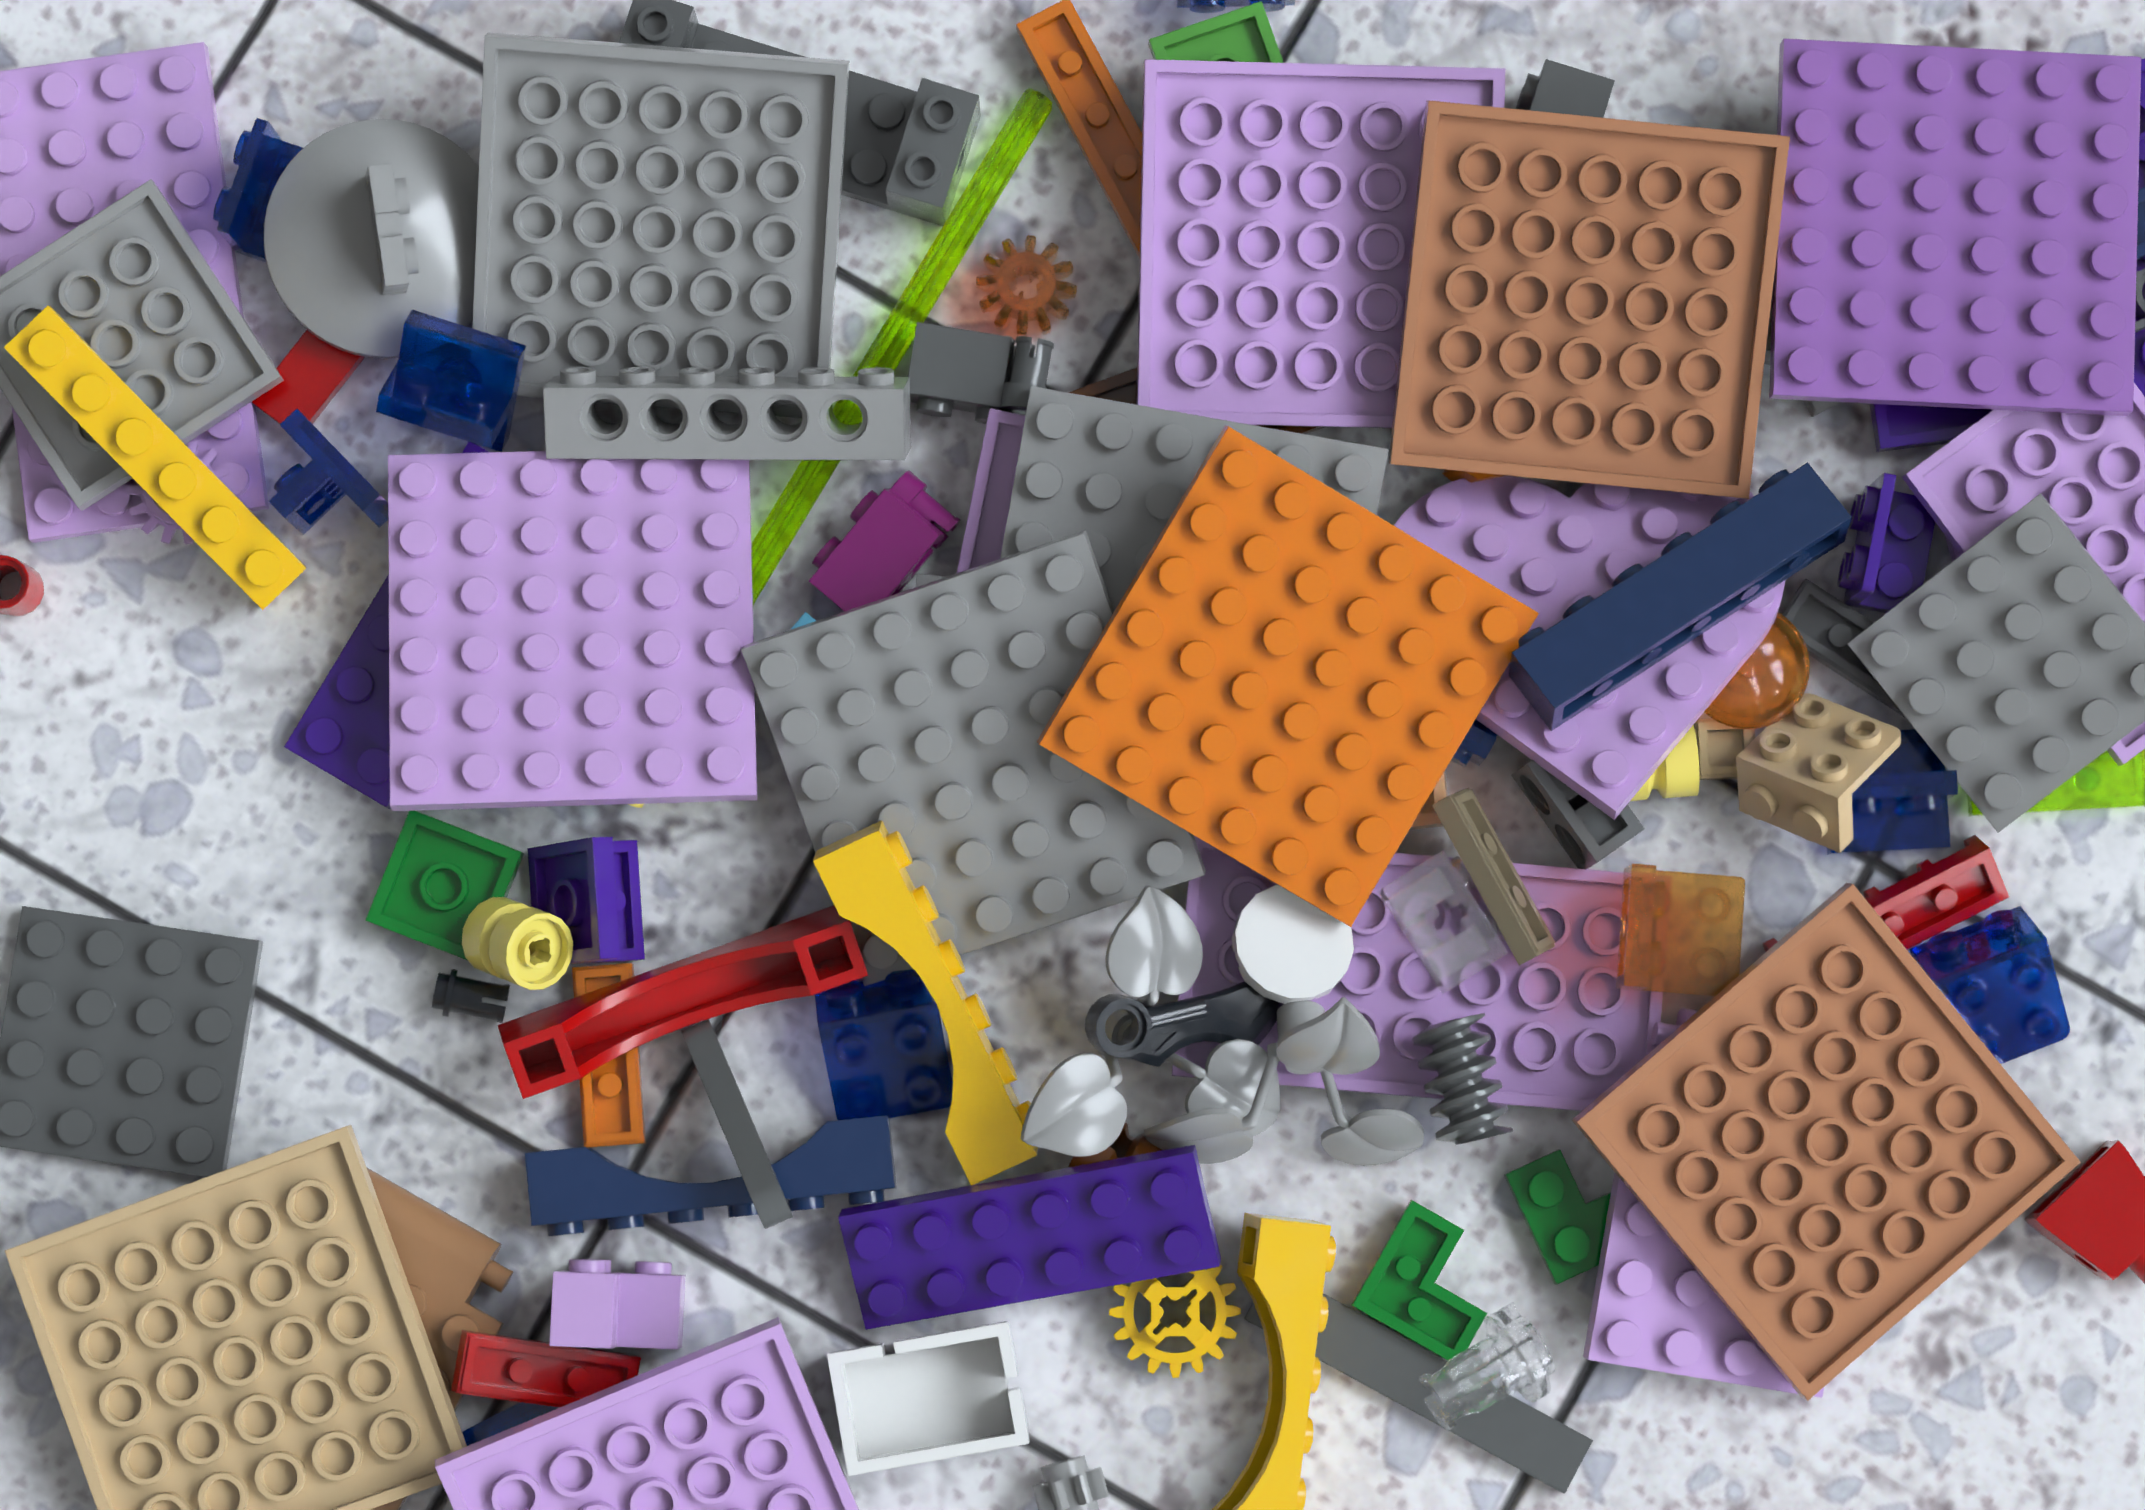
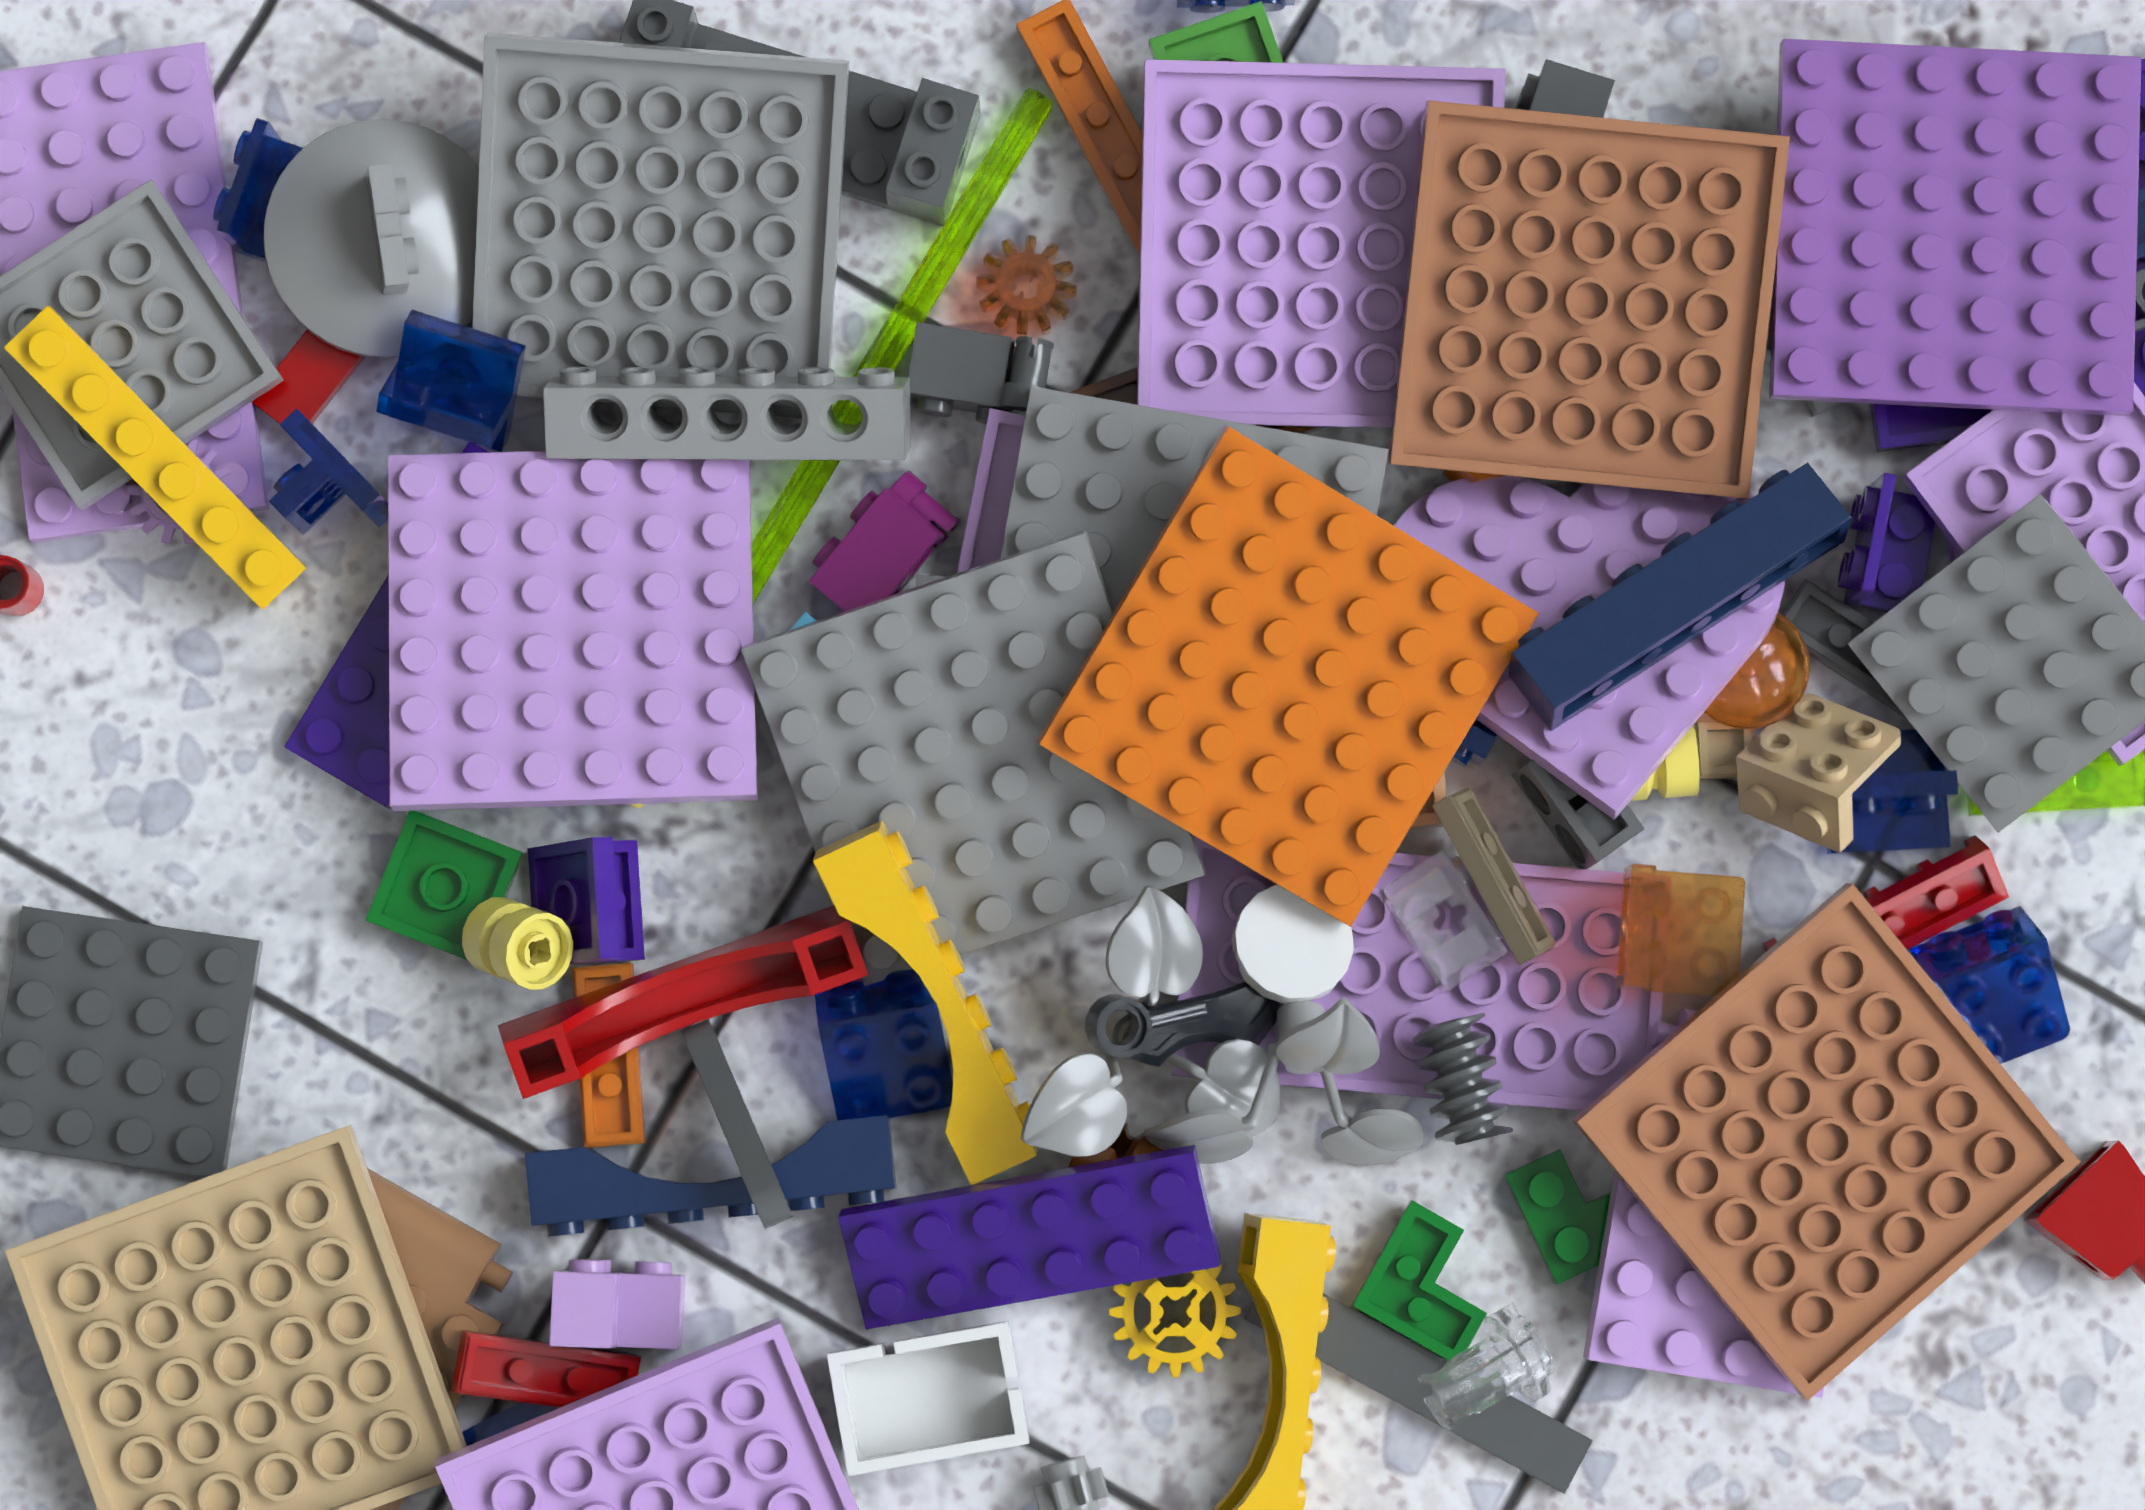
(466, 994): black pin -> none

